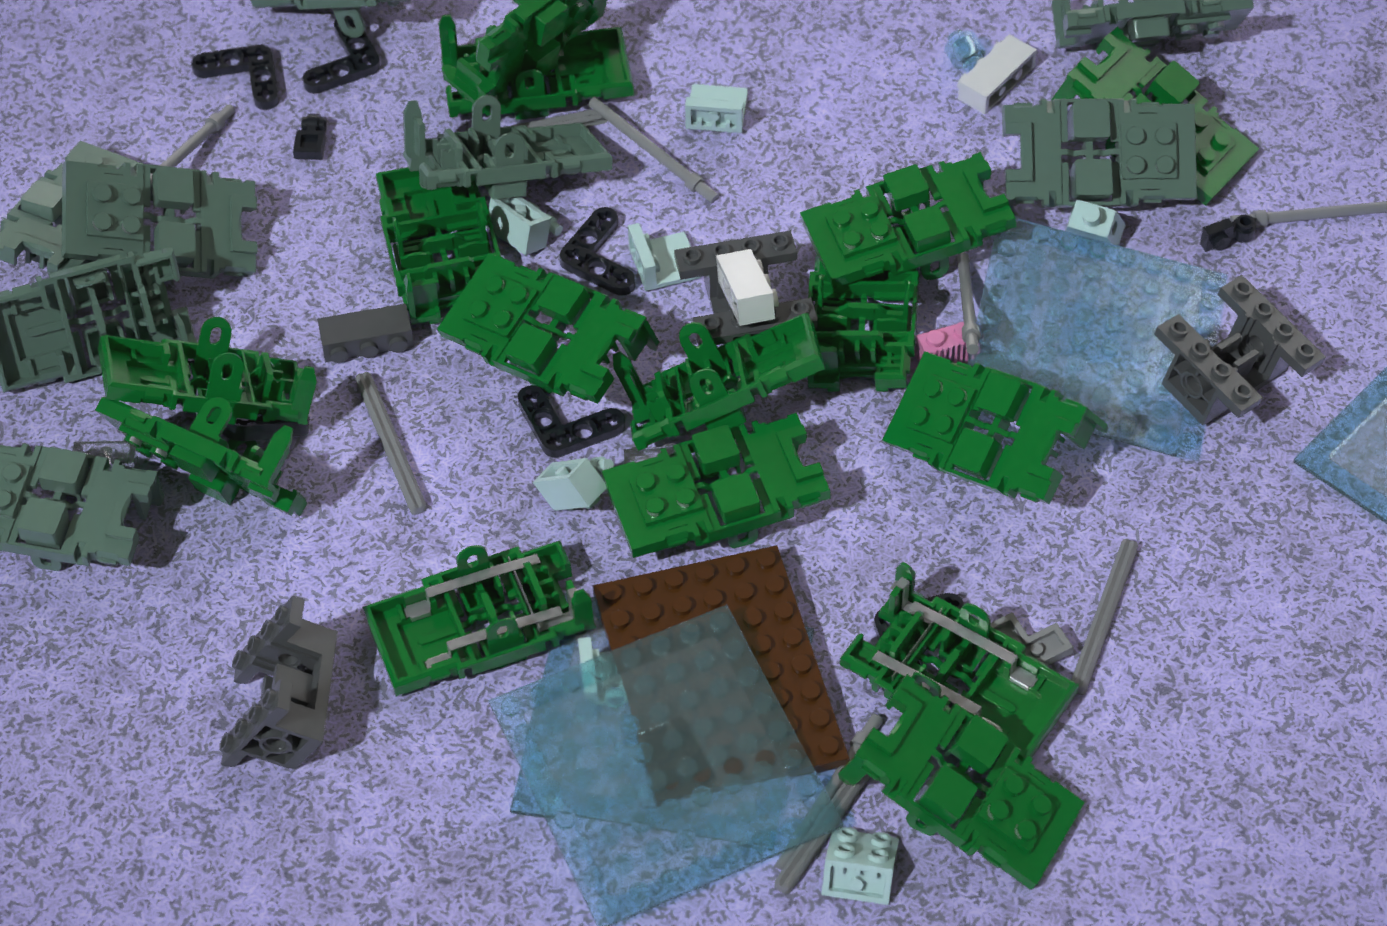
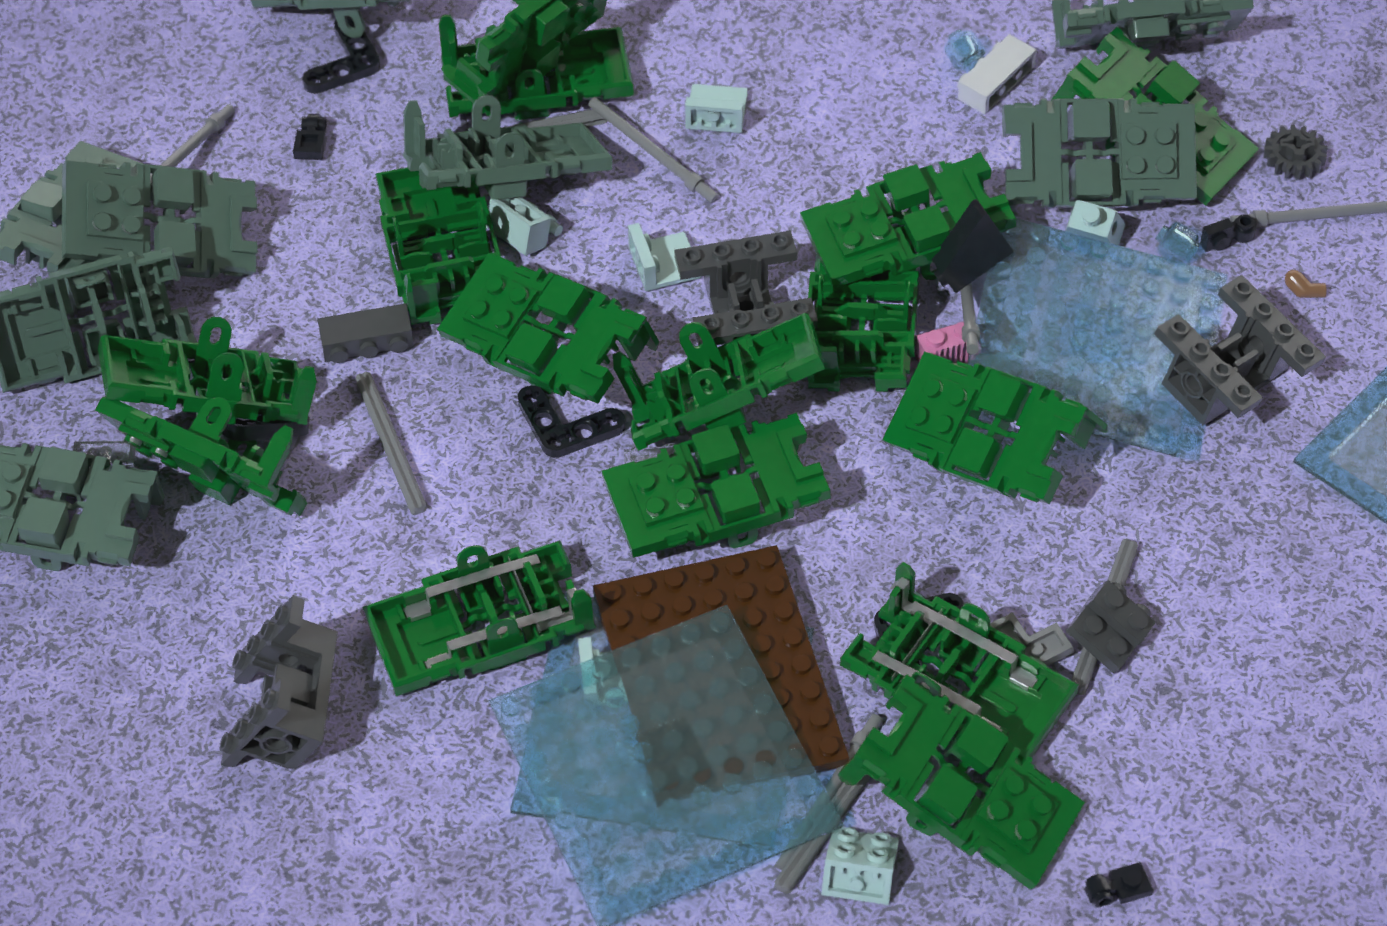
(254, 66): black beam -> none
(573, 483): light aqua brick -> none
(587, 254): black beam -> none
(746, 287): white brick -> none
(970, 249): none -> black slope
(1111, 625): none -> dark grey plate
(1126, 882): none -> black plate
(1177, 242): none -> clear light blue head
(1295, 152): none -> dark grey gear
(1302, 287): none -> medium nougat arm

